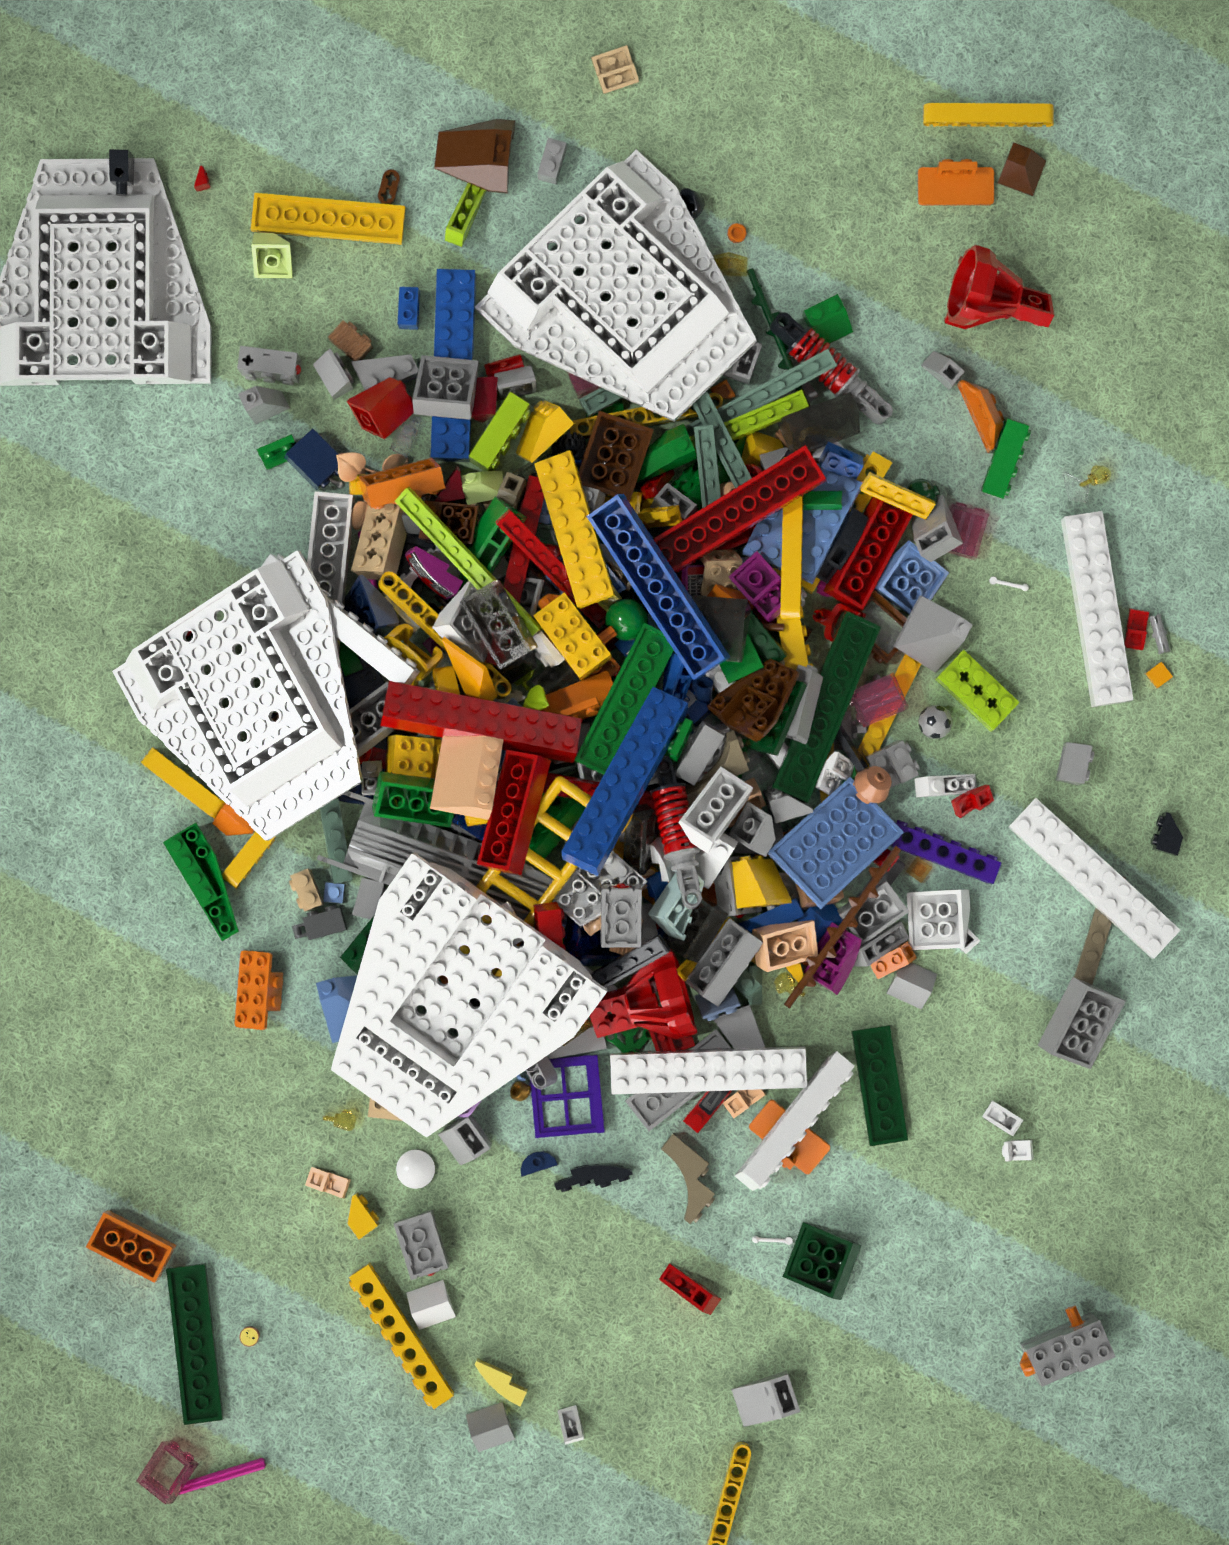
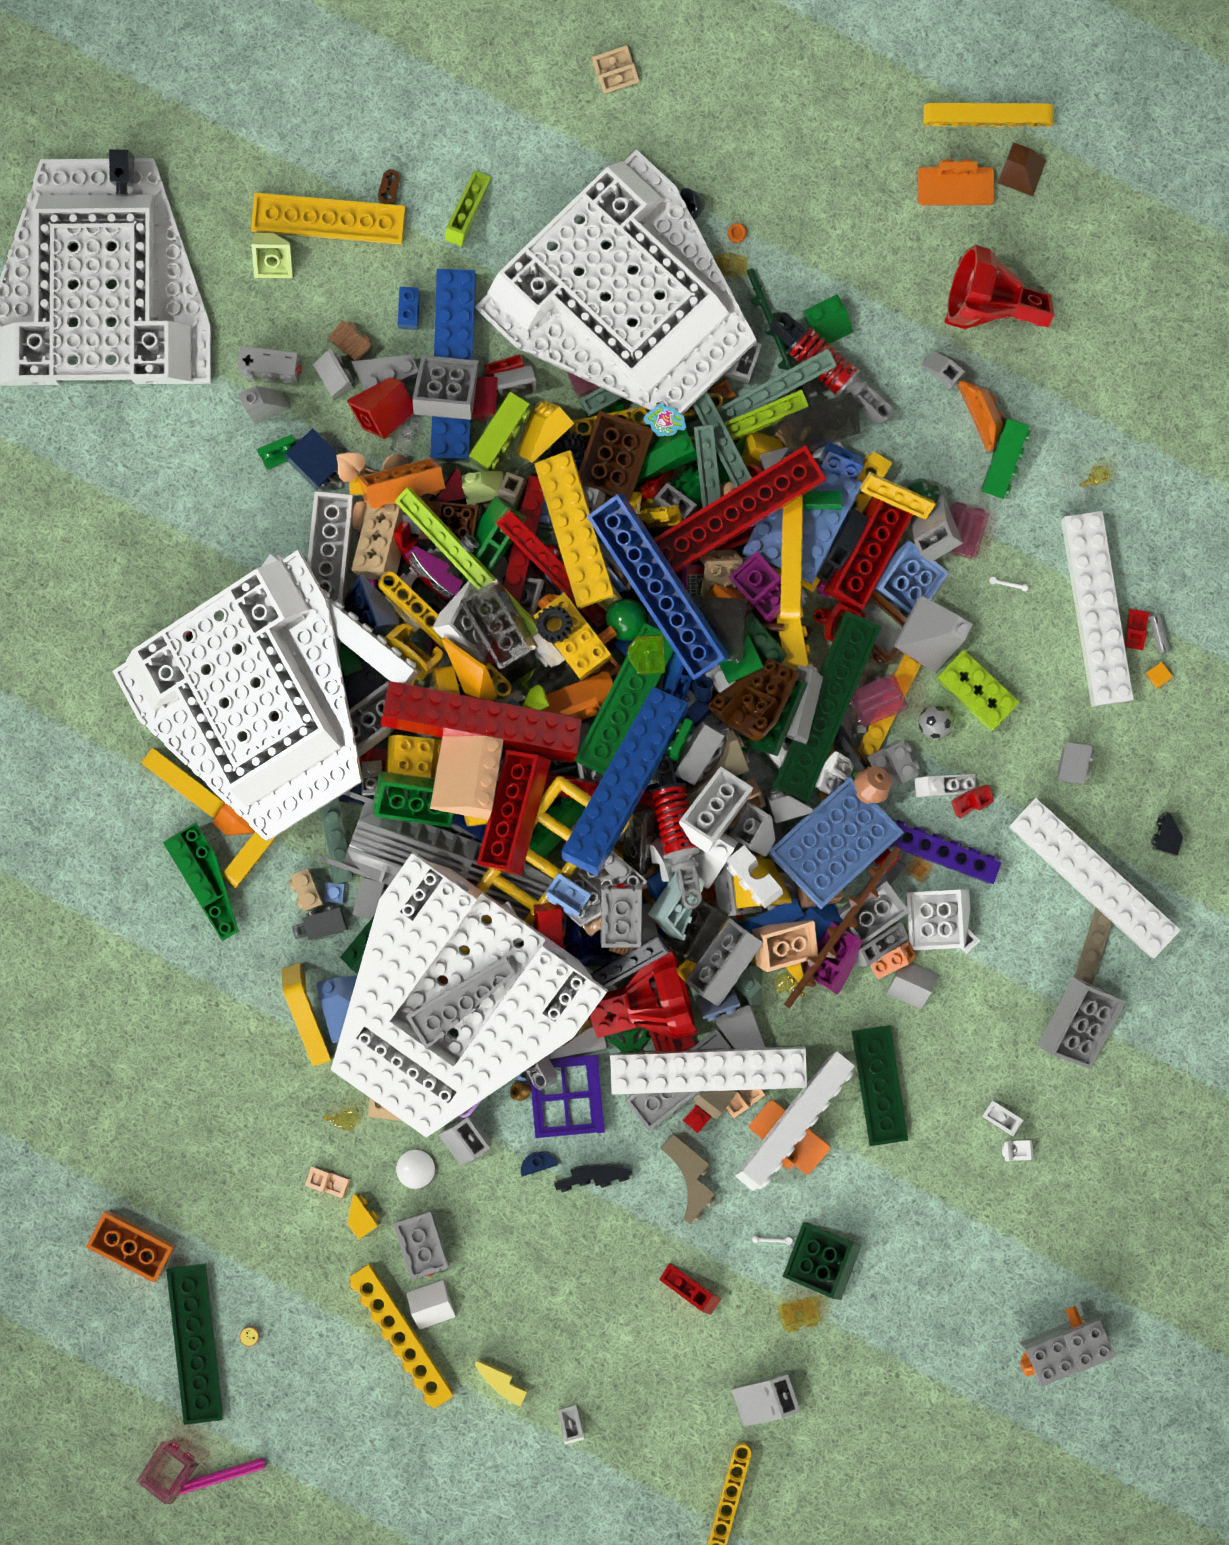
(202, 180): red slope -> none
(257, 990): orange bracket -> none
(303, 1014): none -> yellow beam
(403, 539): none -> red slope
(449, 1008): none -> light grey wing
(469, 543): none -> dark grey bush
(477, 153): reddish brown wedge -> none
(490, 1427): light grey slope -> none
(546, 615): none -> black tyre
(552, 161): light grey brick -> none
(567, 894): none -> light blue bracket
(647, 654): none -> clear neon green slope
(665, 420): none -> sticker
(714, 1101): none -> dark tan slope
(763, 890): none -> white arch
(789, 1310): none -> clear yellow brick

